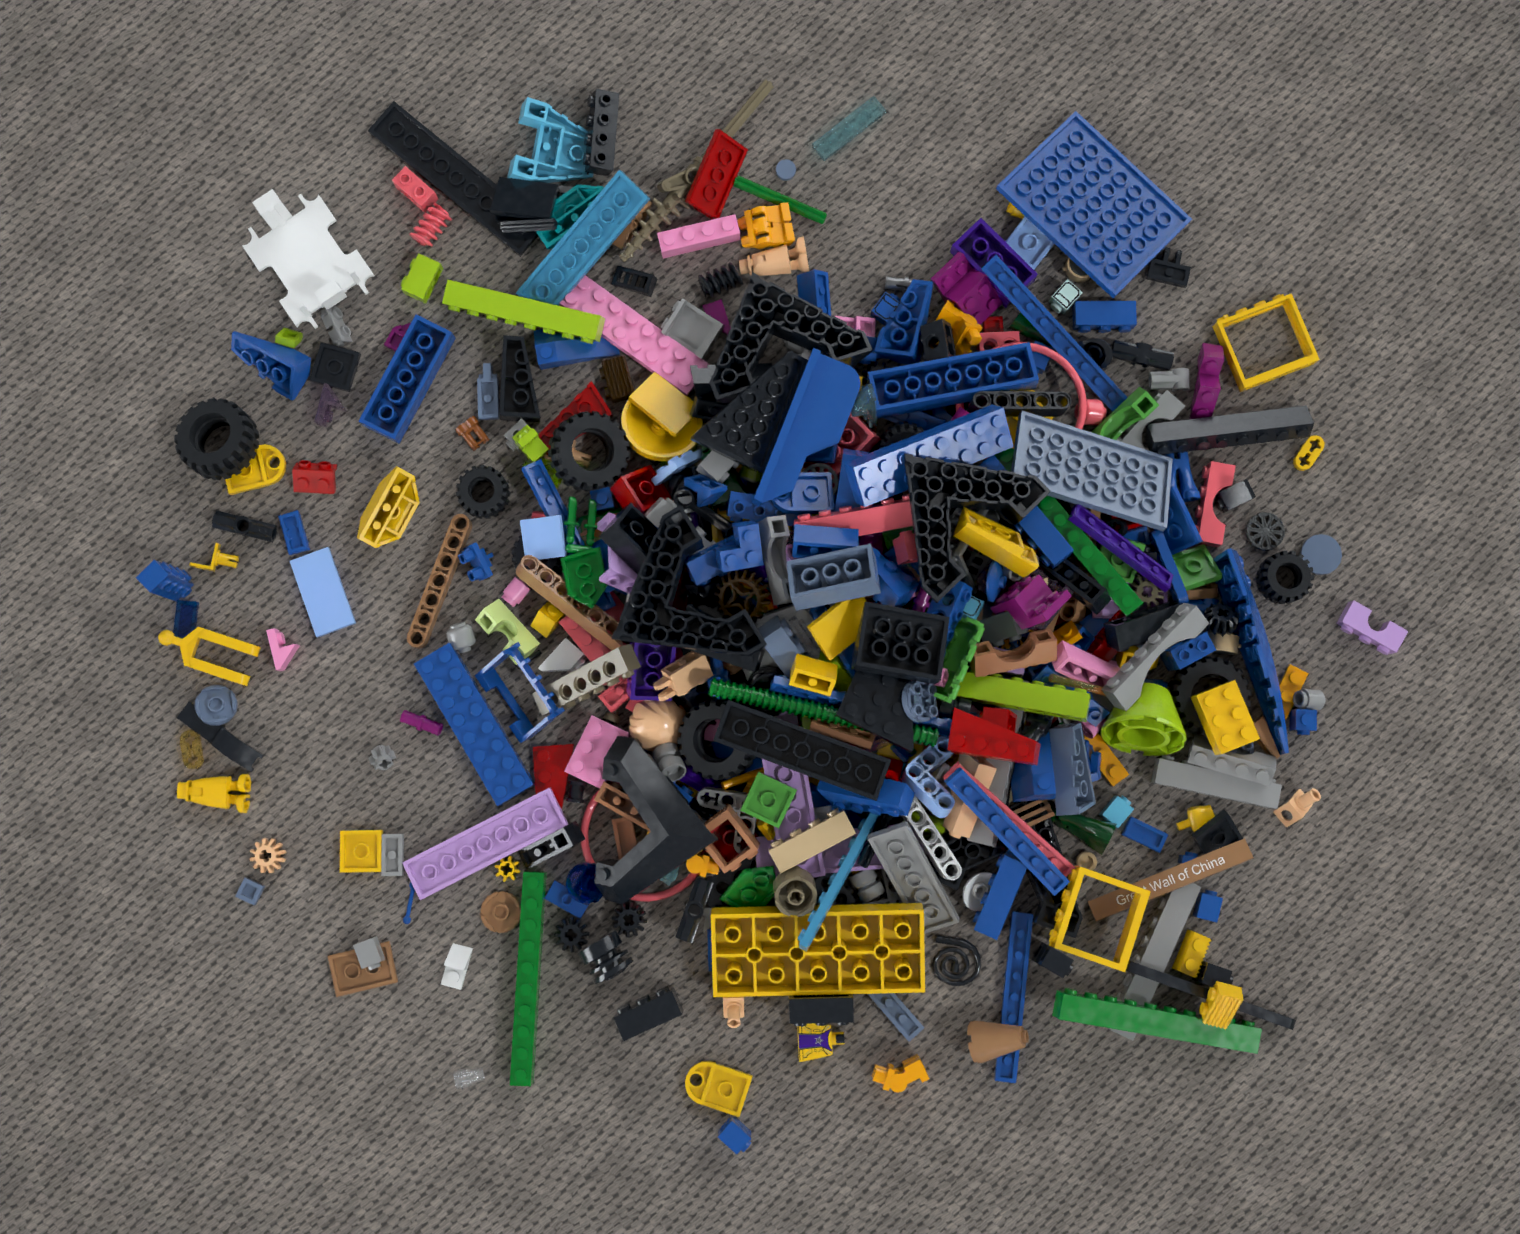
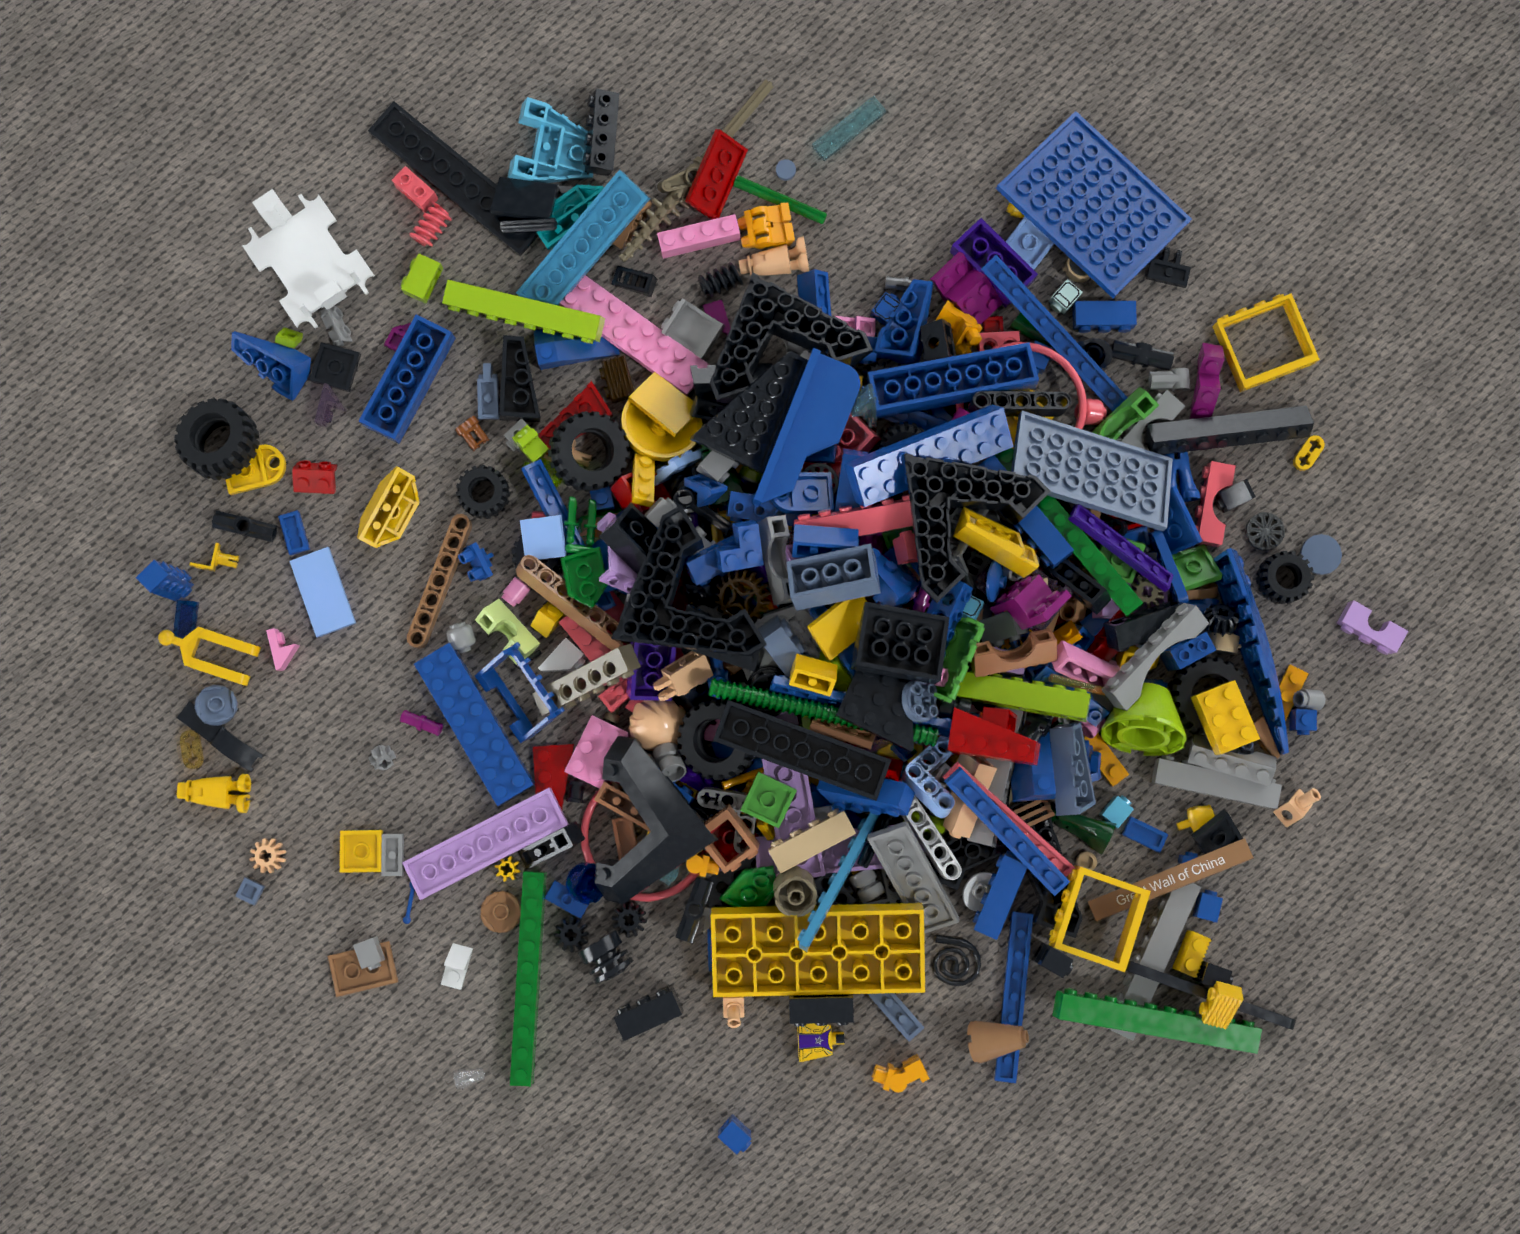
(643, 480): none -> yellow plate
(720, 1087): yellow plate -> none

